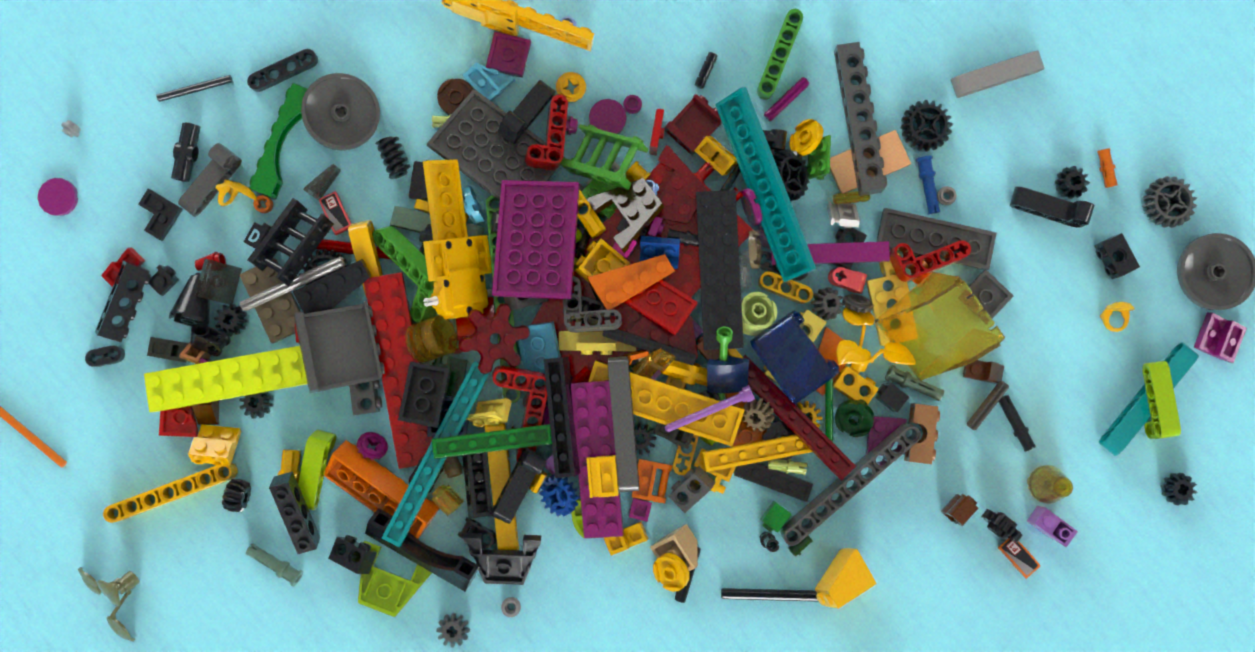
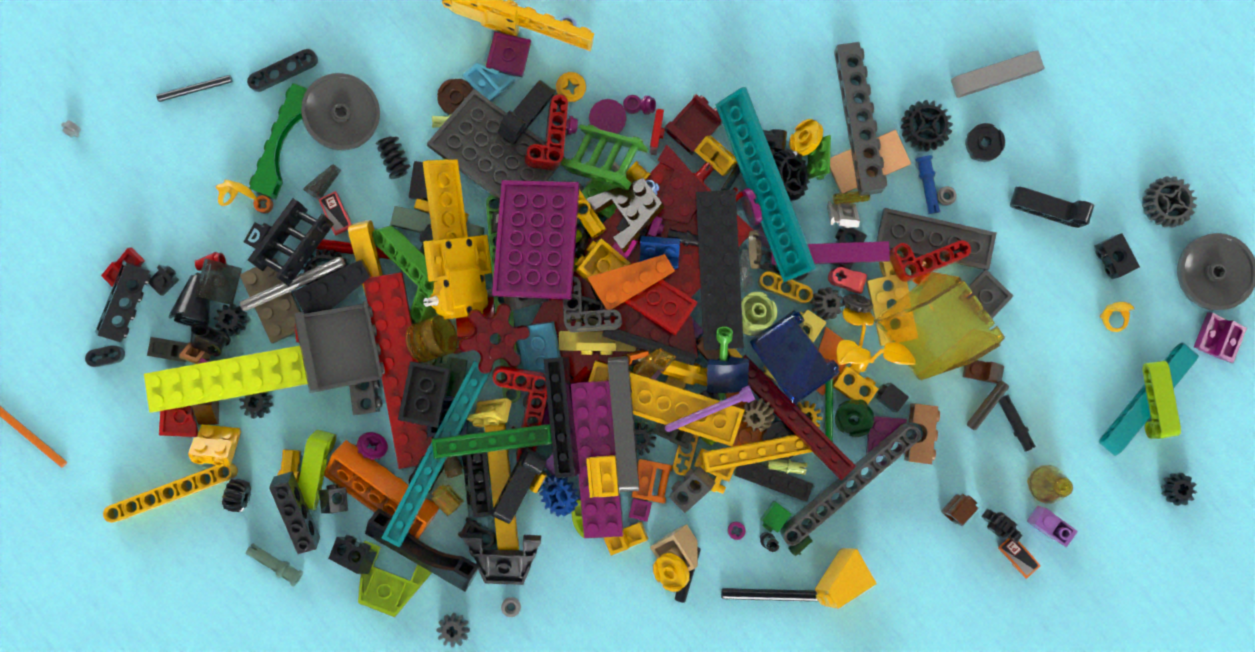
(57, 197): magenta tile -> none
(112, 591): olive plant -> none
(164, 213): black plate -> none
(185, 152): black piece -> none
(203, 189): dark grey beam -> none
(340, 503): none -> black brick
(472, 206): medium azure plate -> none
(648, 105): none -> magenta plate
(706, 70): black axle -> none
(739, 525): none -> magenta bush
(781, 45): bright green beam -> none
(786, 99): magenta axle -> none
(906, 380): sand green pin -> none
(990, 133): none -> black plate
(1078, 180): black gear -> none
(1107, 168): orange pin -> none

